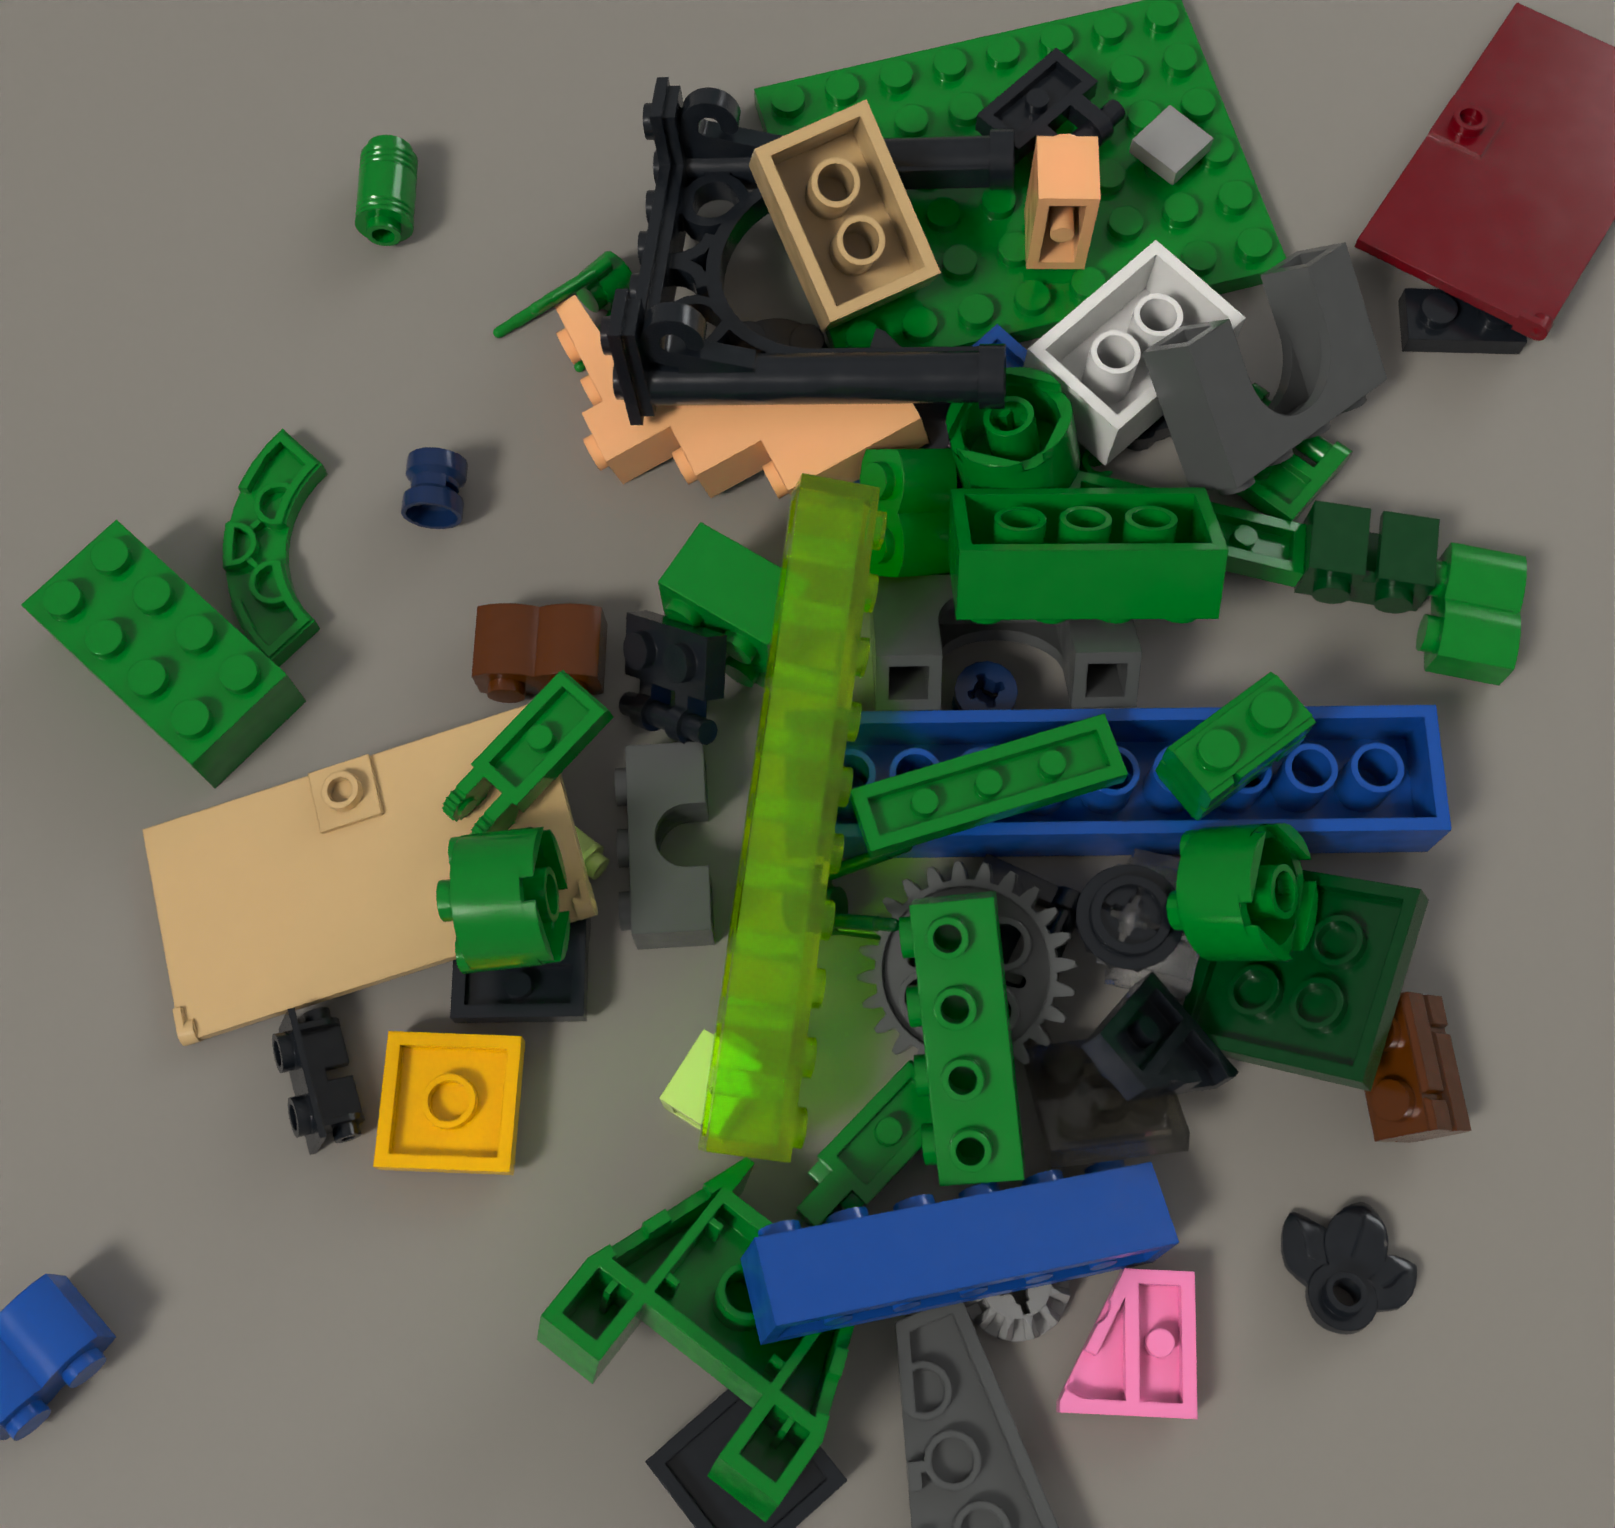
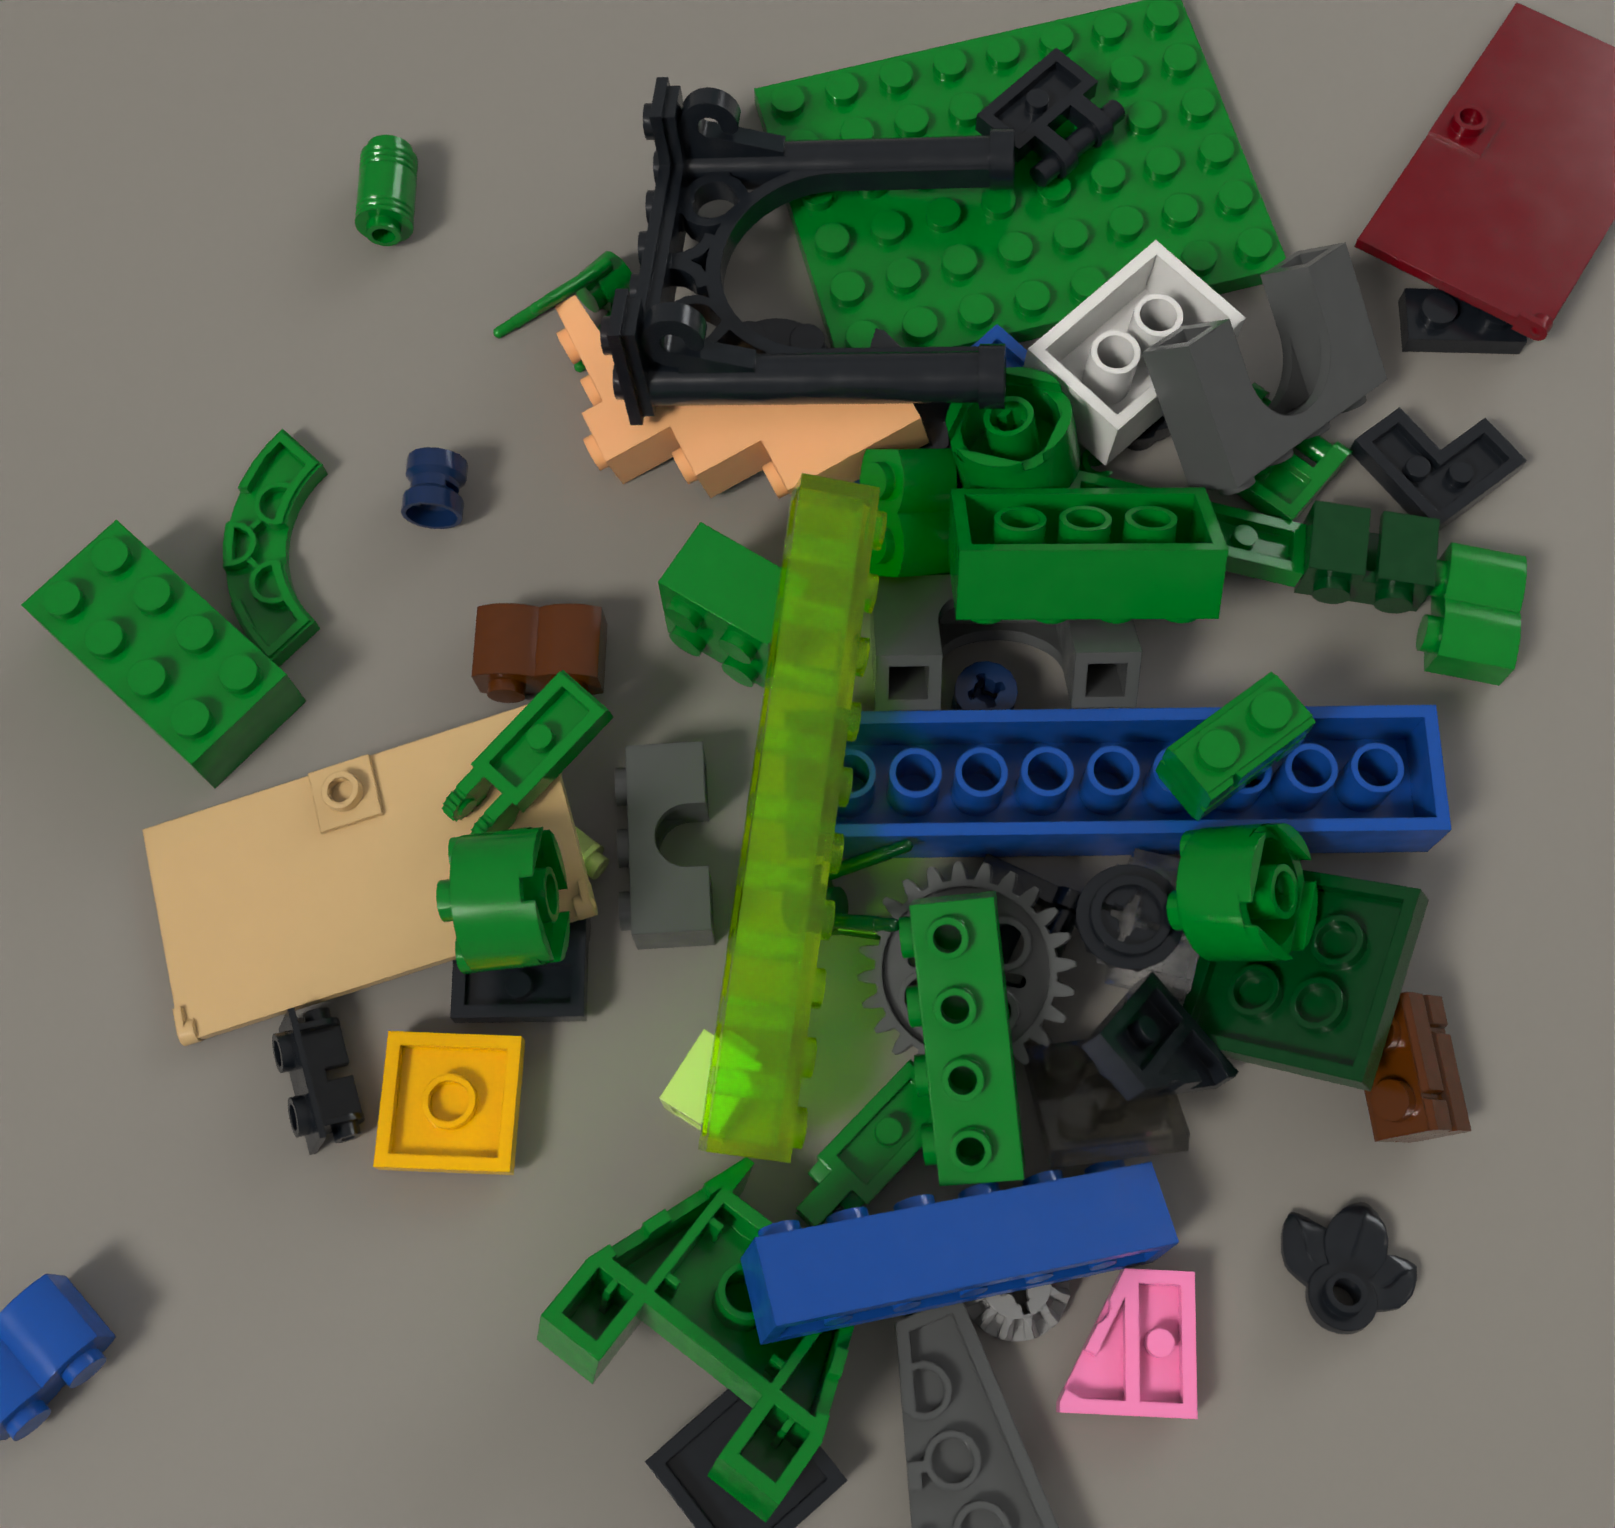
(673, 658): black plate -> none
(843, 215): tan brick -> none
(987, 785): green plate -> none
(1061, 201): light nougat brick -> none
(1171, 145): light grey tile -> none
(1435, 480): none -> black plate

